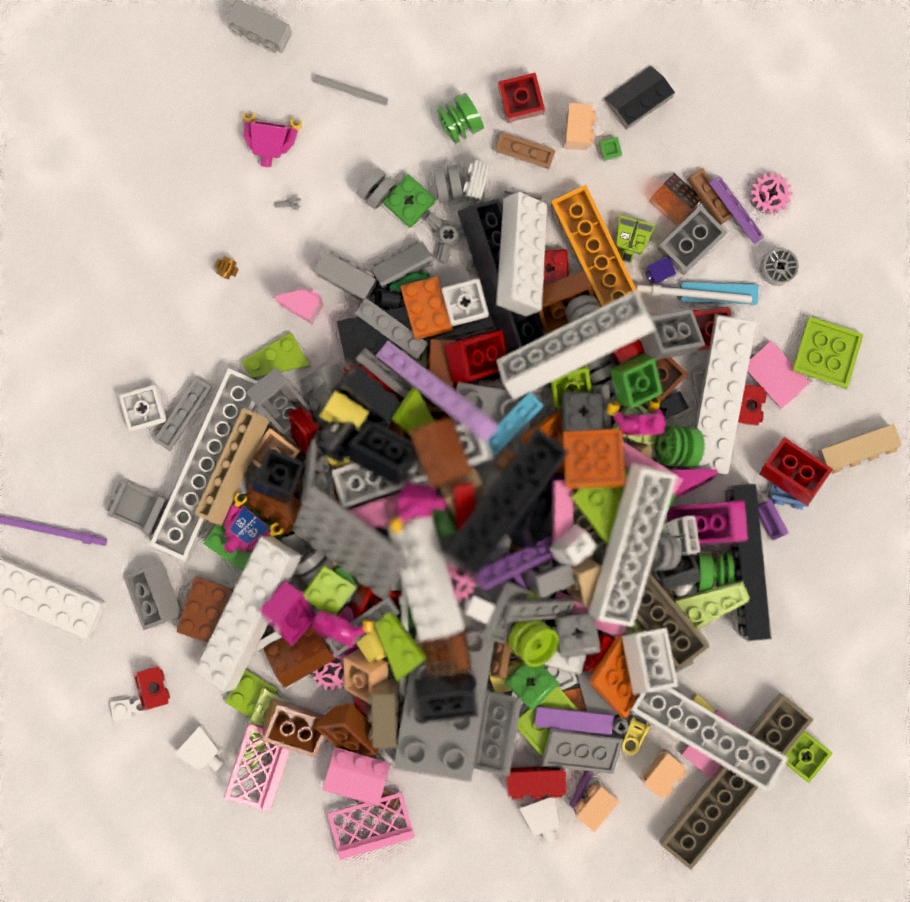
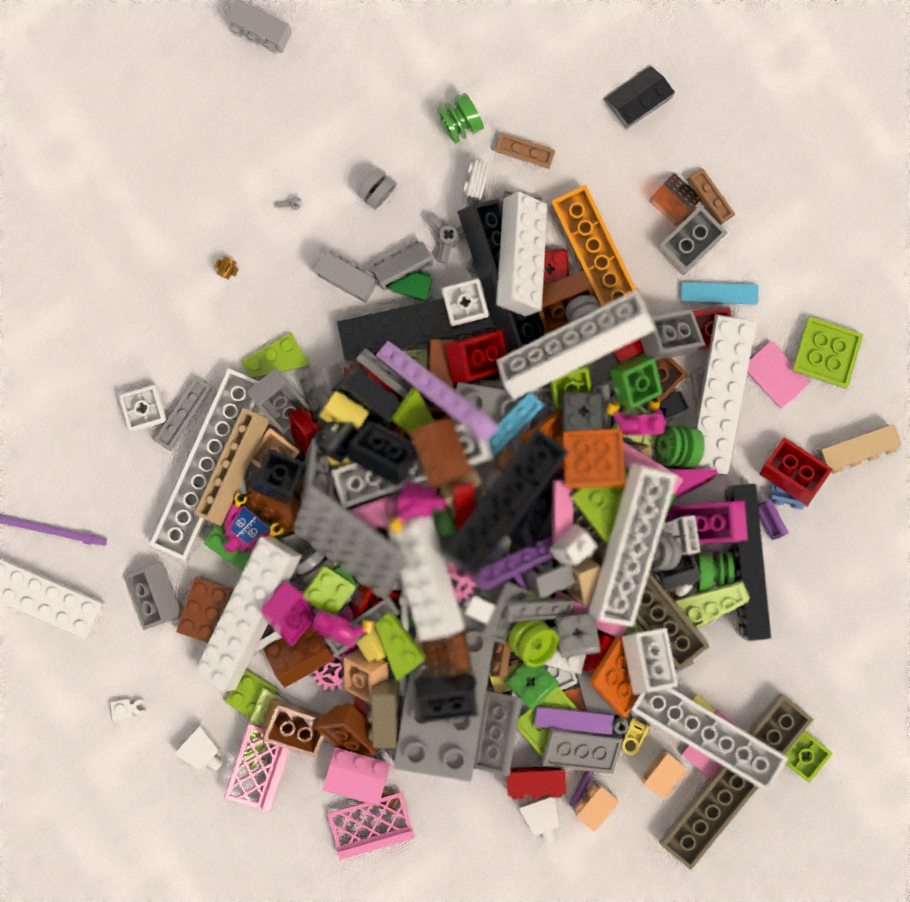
(137, 507): light grey panel -> none
(143, 680): red brick -> none
(269, 138): dark pink torso -> none
(302, 303): bright pink slope -> none
(351, 90): light grey bar -> none
(386, 299): black piece -> none
(391, 328): light grey plate -> none
(409, 188): bright green brick -> none
(426, 308): orange plate -> none
(448, 184): light grey wheel -> none
(521, 97): red brick -> none
(578, 126): light nougat brick -> none
(601, 368): light grey wheel -> none
(610, 148): bright green plate -> none
(632, 237): lime torso -> none
(656, 290): white bar -> none
(660, 271): dark purple brick -> none
(737, 210): medium lavender tile -> none
(758, 396): red brick -> none
(764, 191): bright pink gear -> none
(779, 257): light grey wheel -> none

